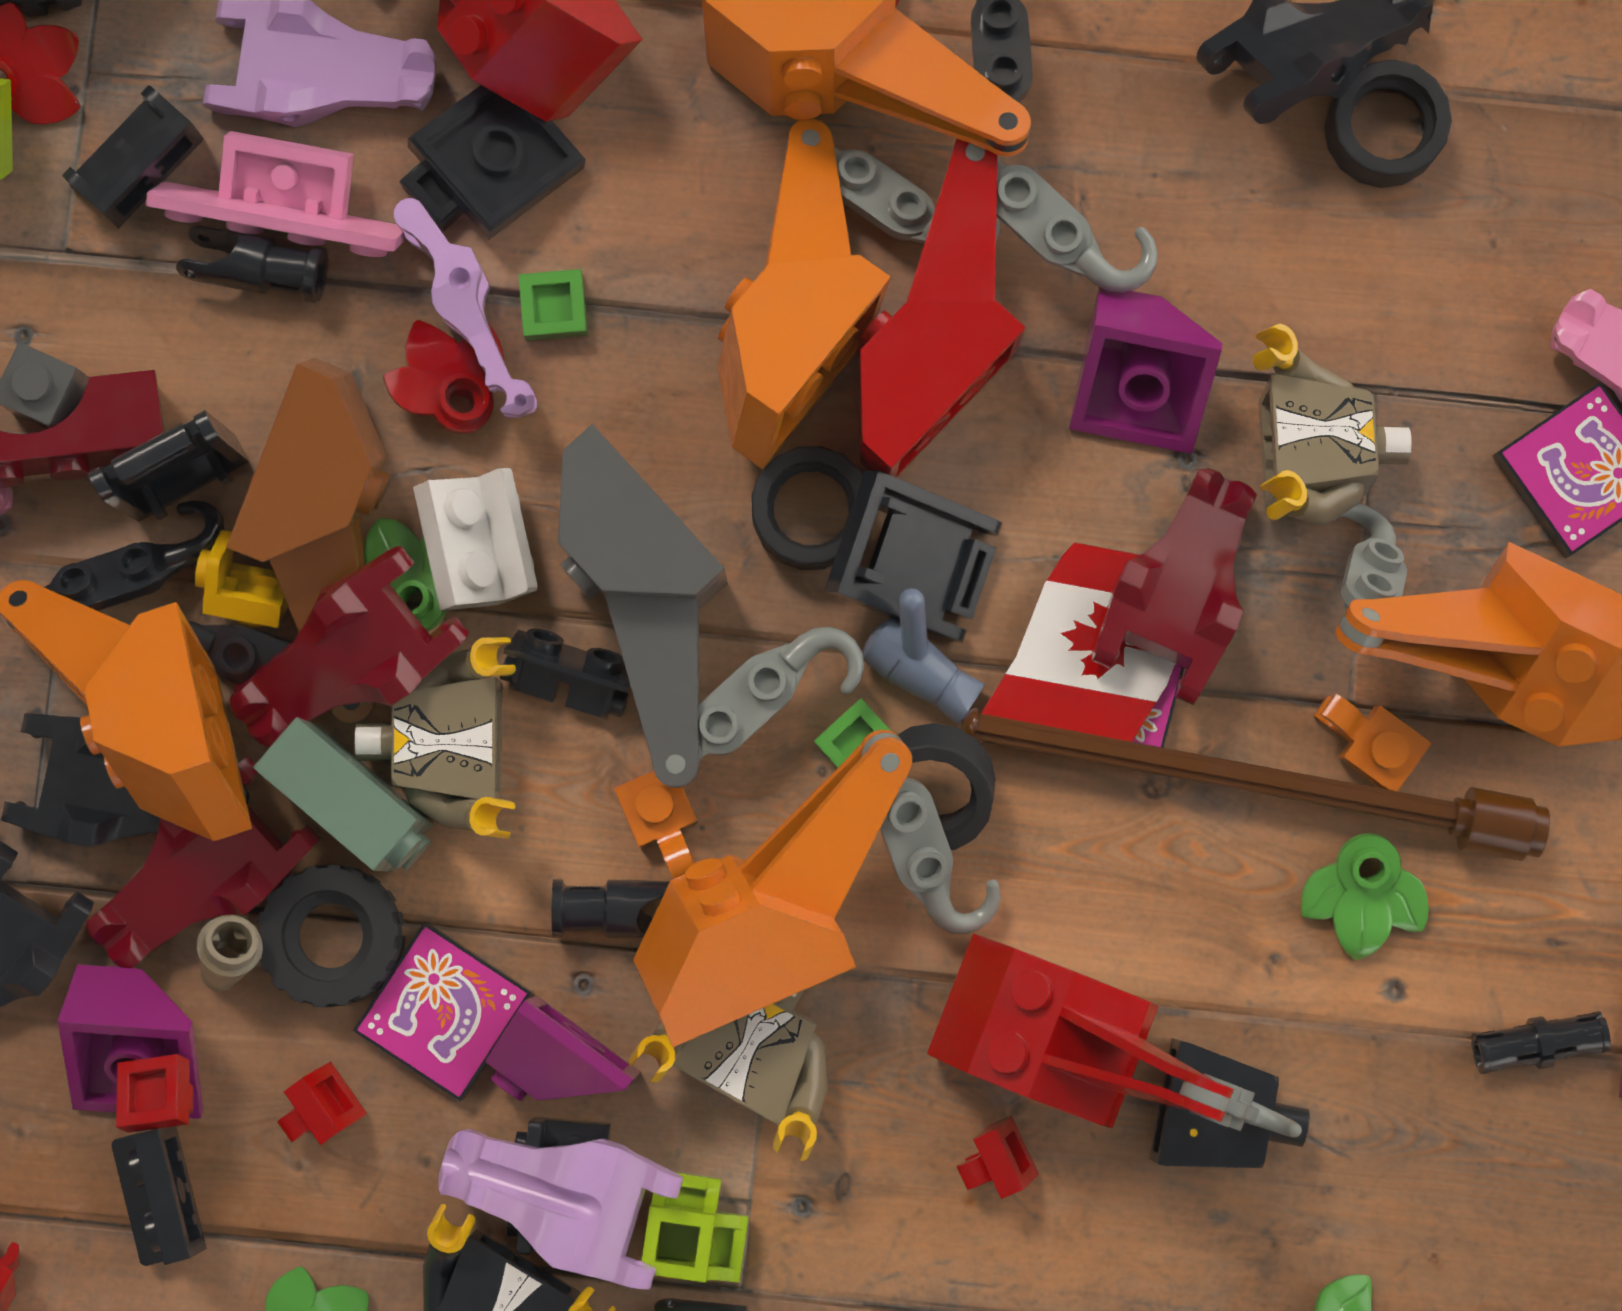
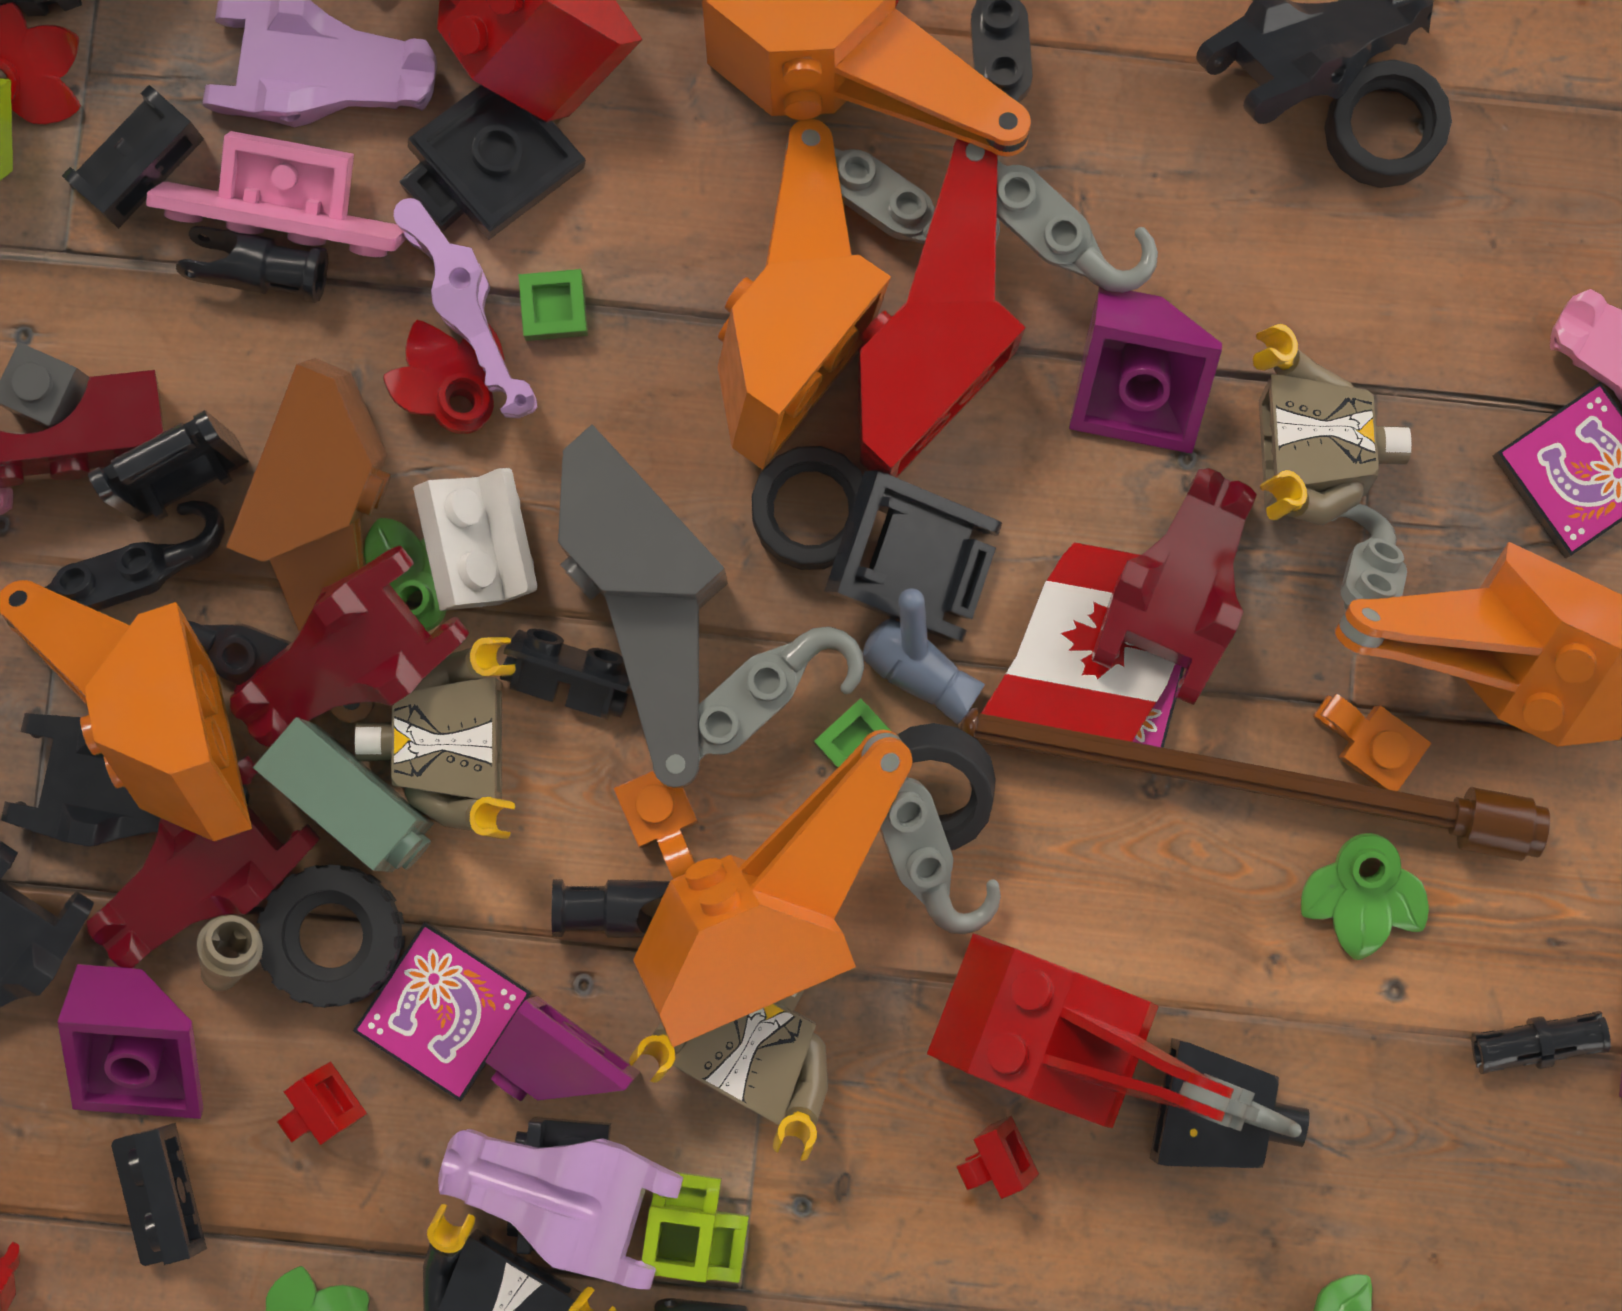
(153, 1093): red tile -> none
(238, 590): yellow bracket -> none

